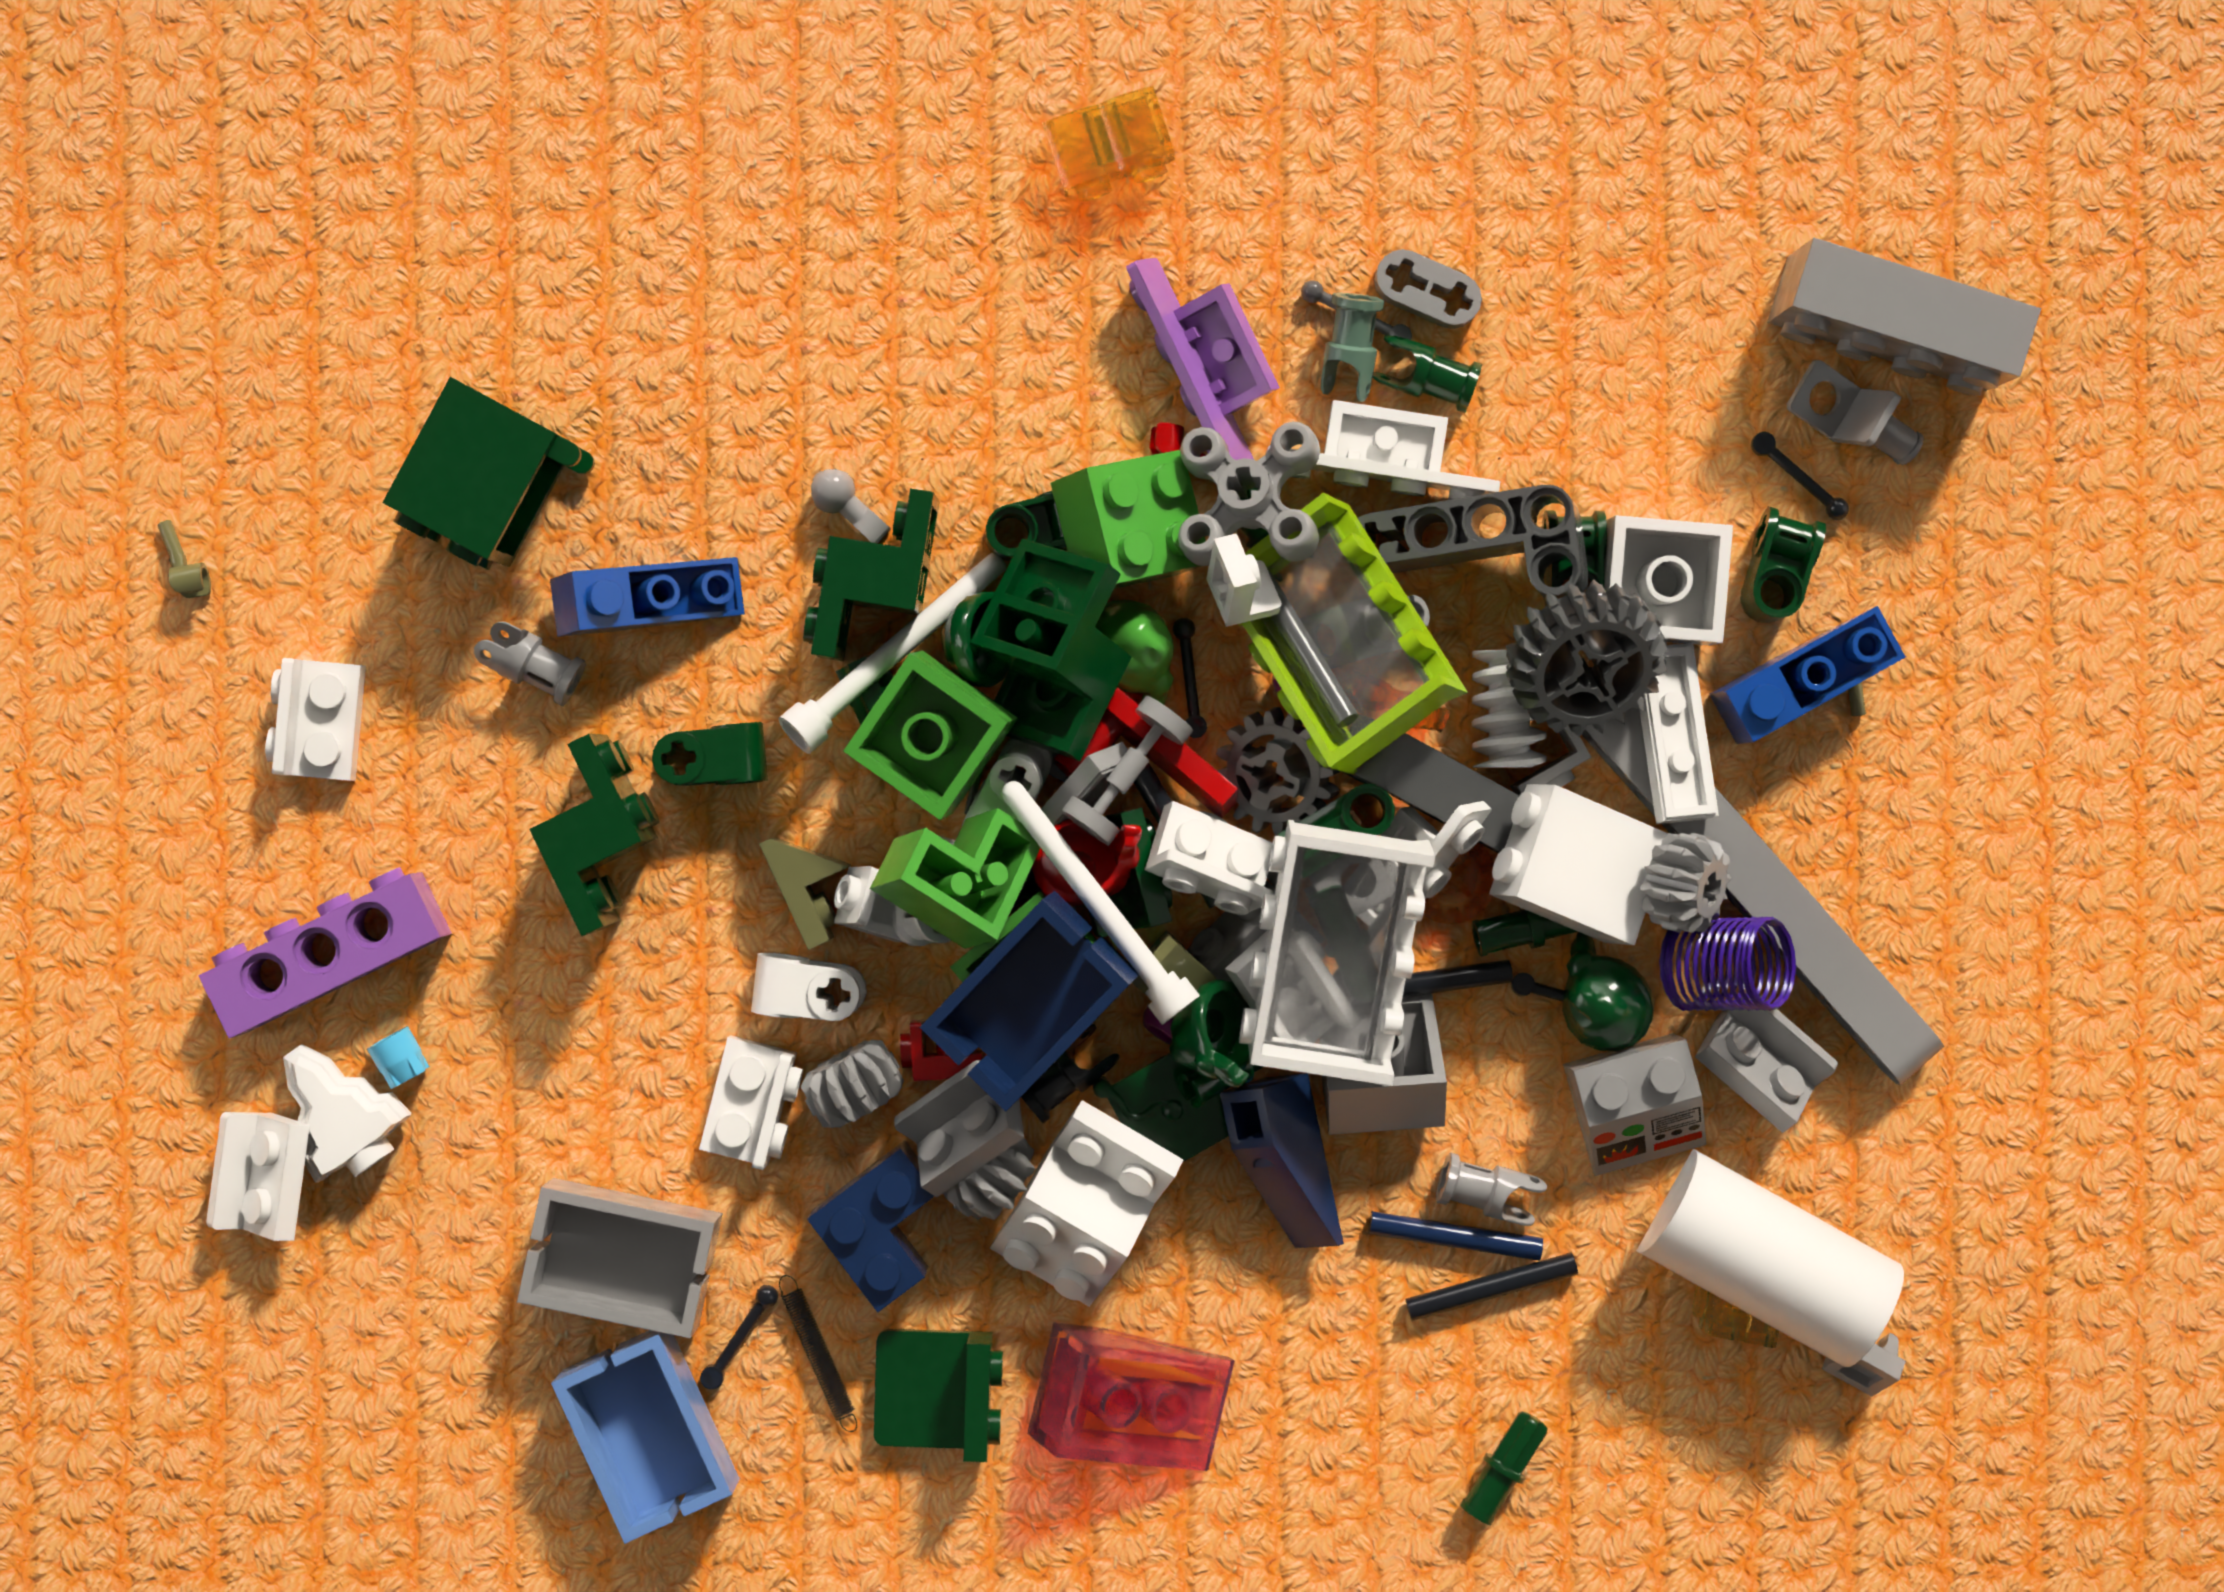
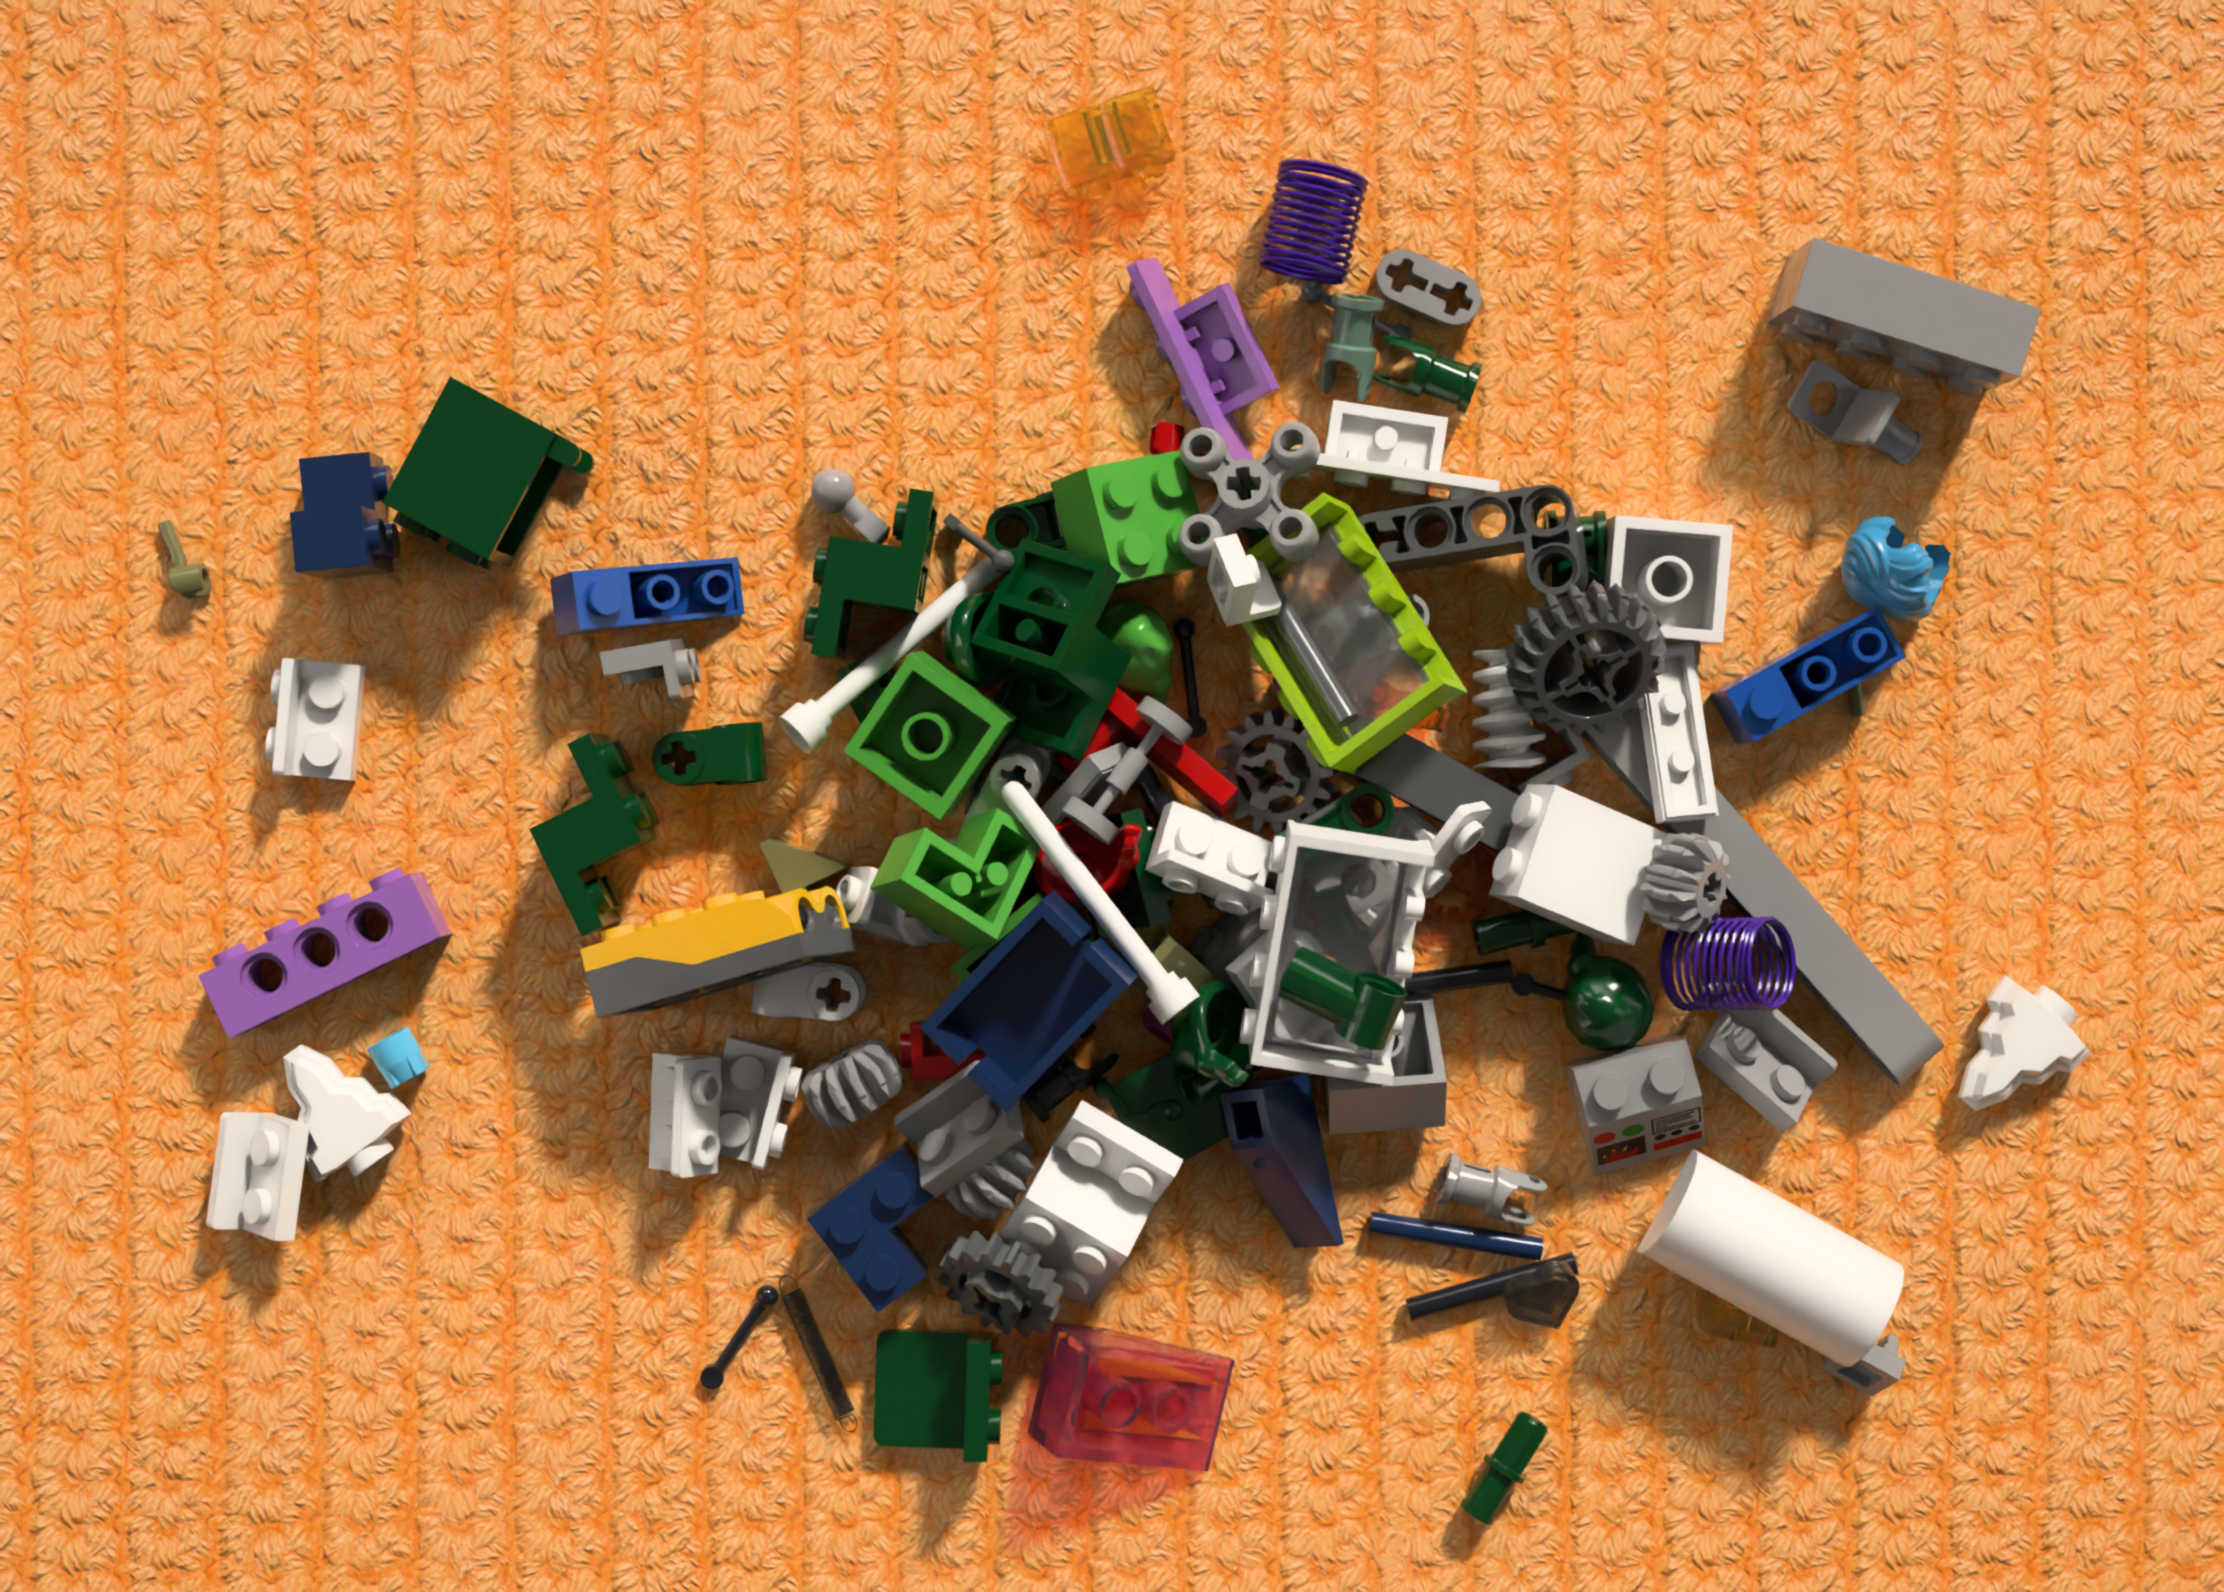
(344, 518): none -> dark blue brick
(526, 659): light grey piece -> none
(620, 1257): light grey piece -> none
(645, 1433): medium blue piece -> none
(648, 662): none -> light grey bracket
(685, 1113): none -> white bracket
(713, 948): none -> piece
(1001, 560): none -> dark grey hinge
(1001, 1284): none -> dark grey gear
(1300, 264): none -> dark purple piece
(1357, 1003): none -> dark green piece
(1542, 1295): none -> clear smoke tile
(1765, 443): black hinge -> none
(1784, 554): dark green piece -> none
(1892, 577): none -> dark azure hair
(2020, 1042): none -> white rock

